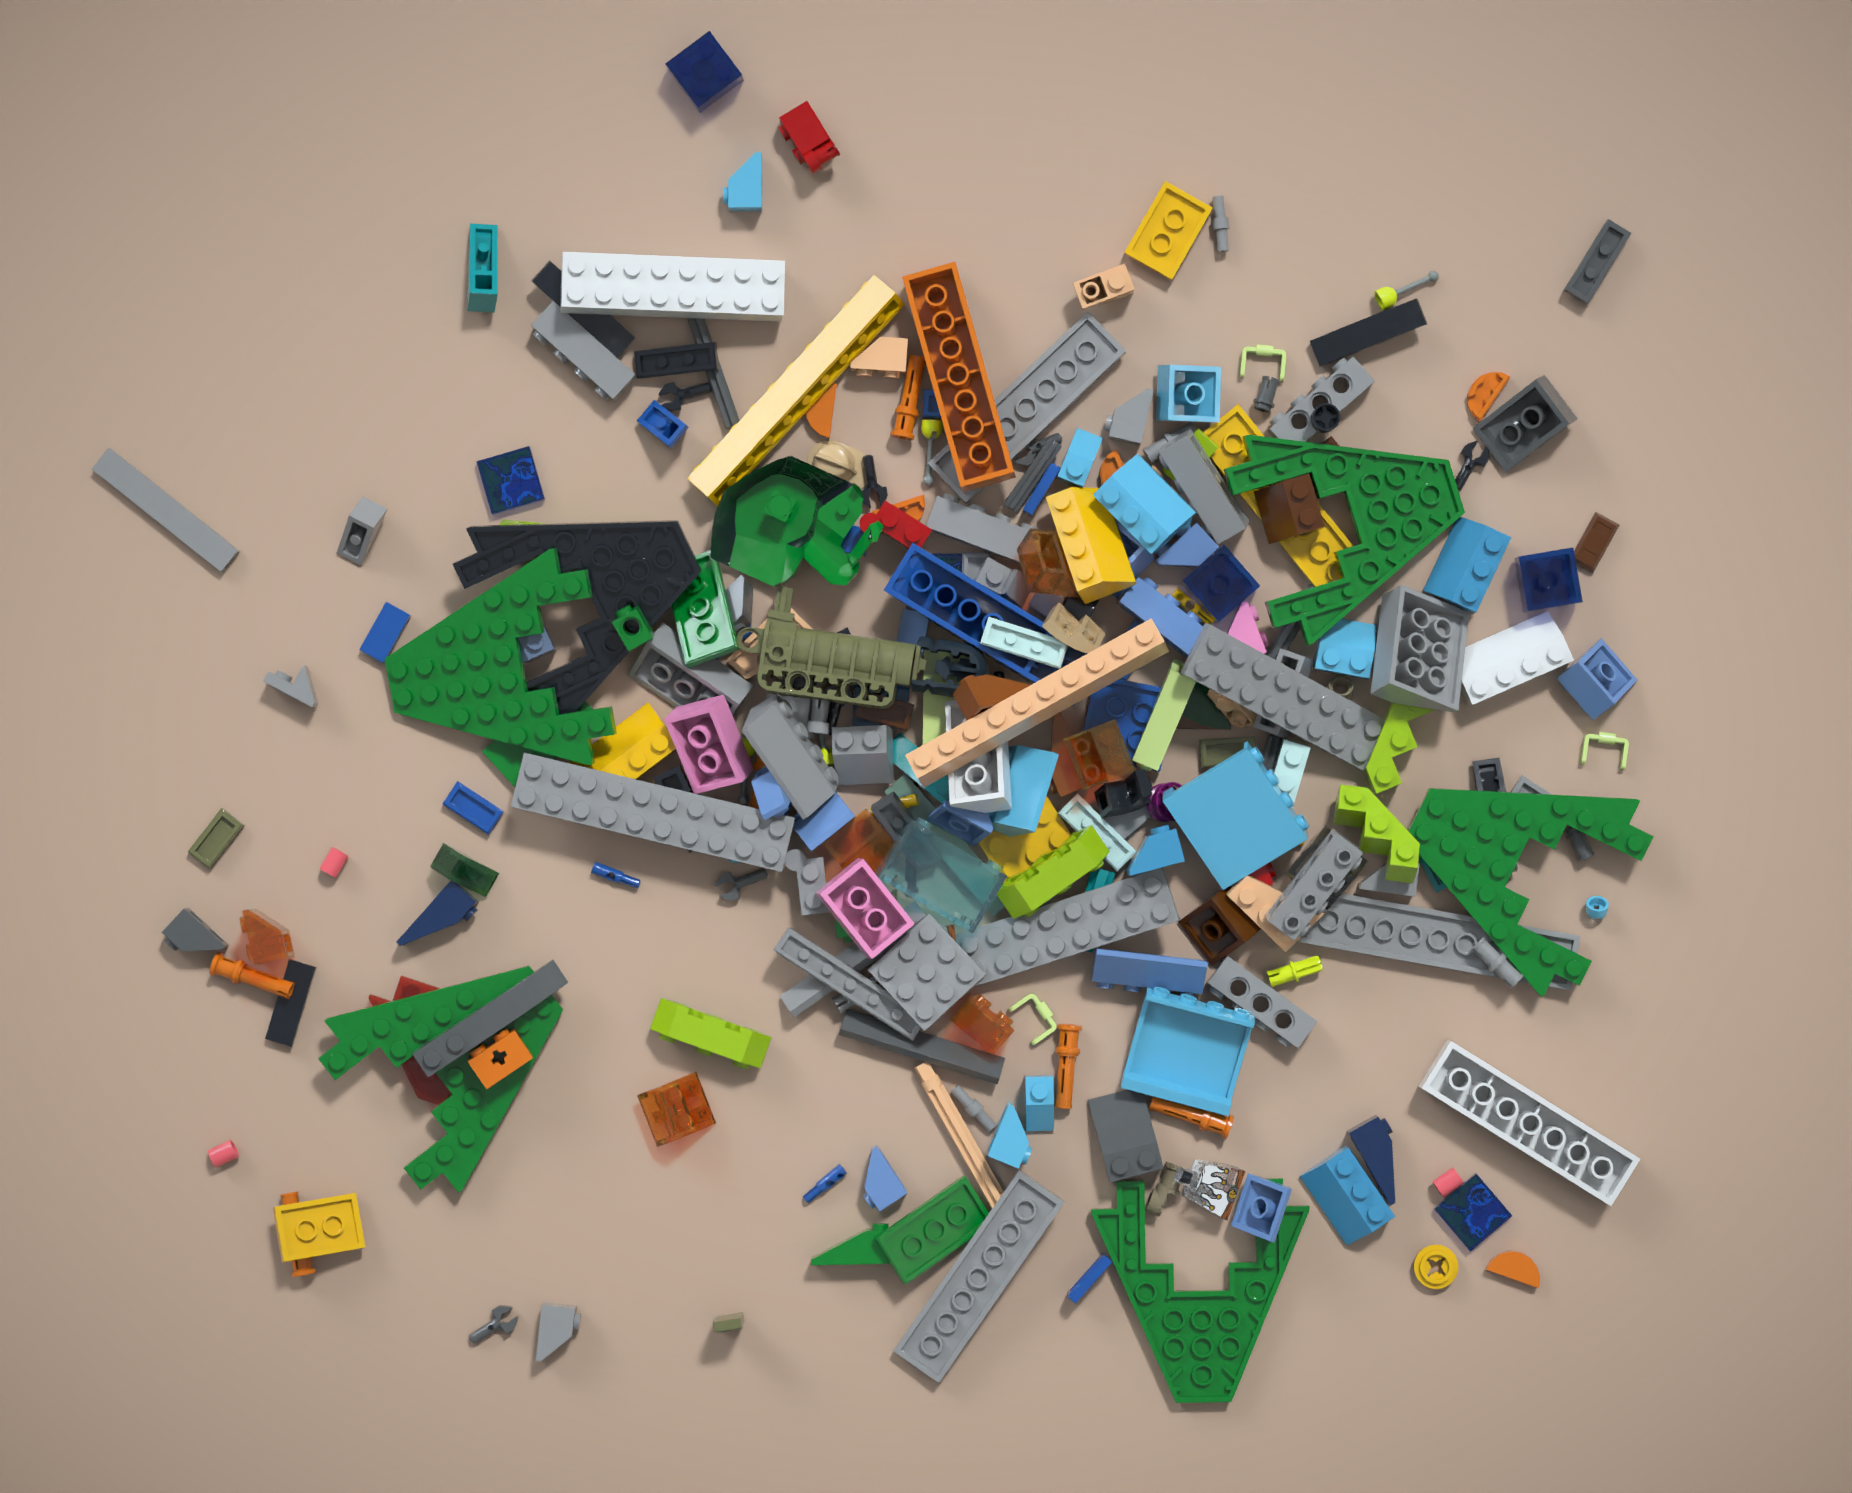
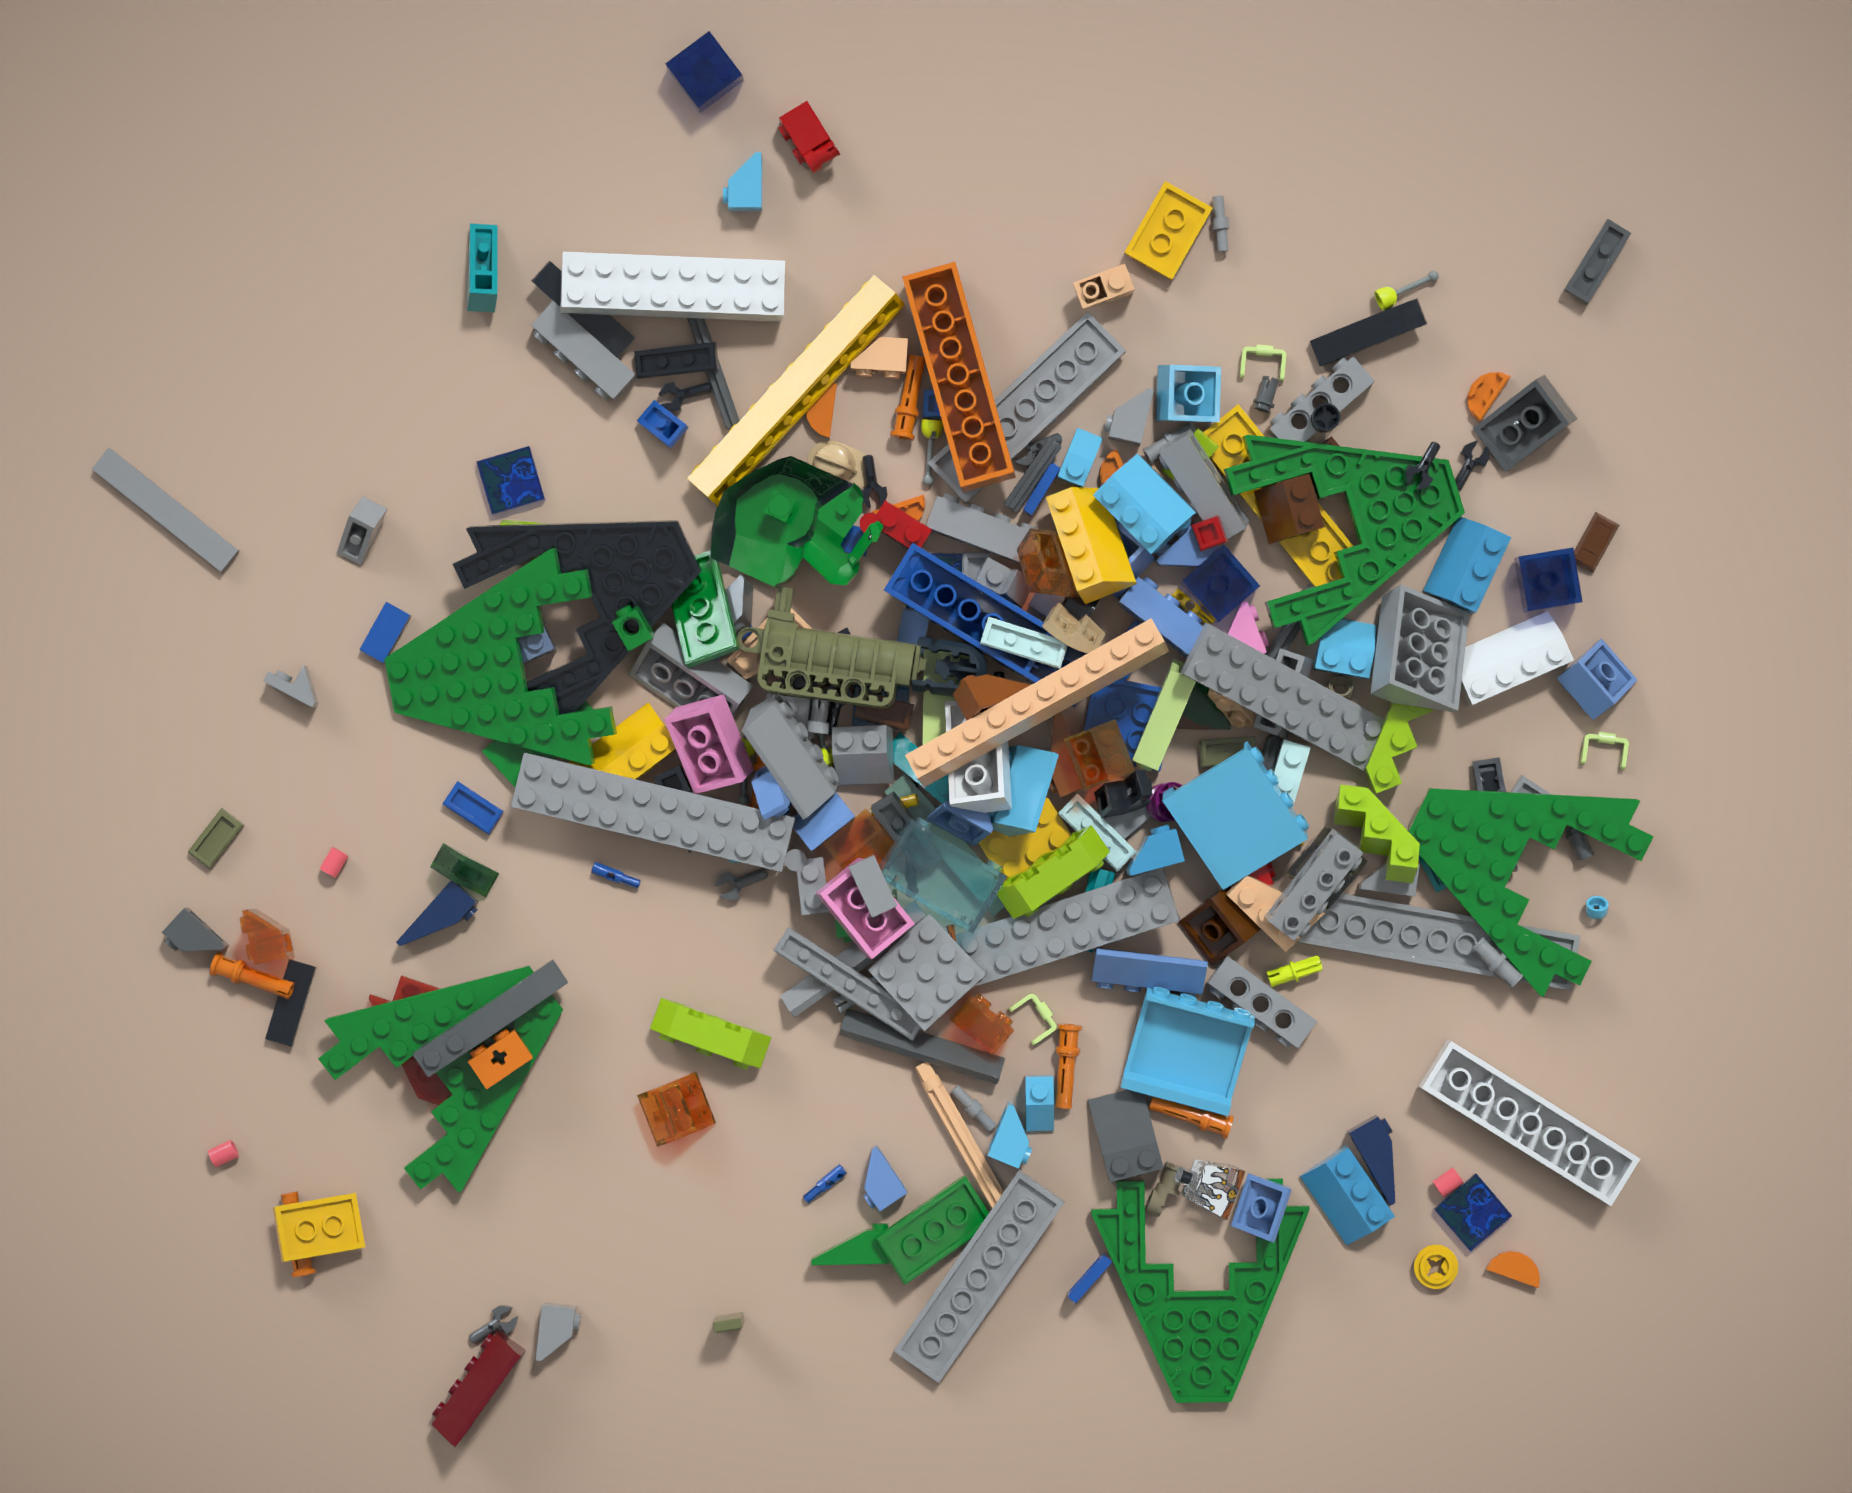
(477, 1387): none -> dark red slope
(872, 886): none -> light grey tile
(1209, 533): none -> red tile
(1422, 468): none -> black bar

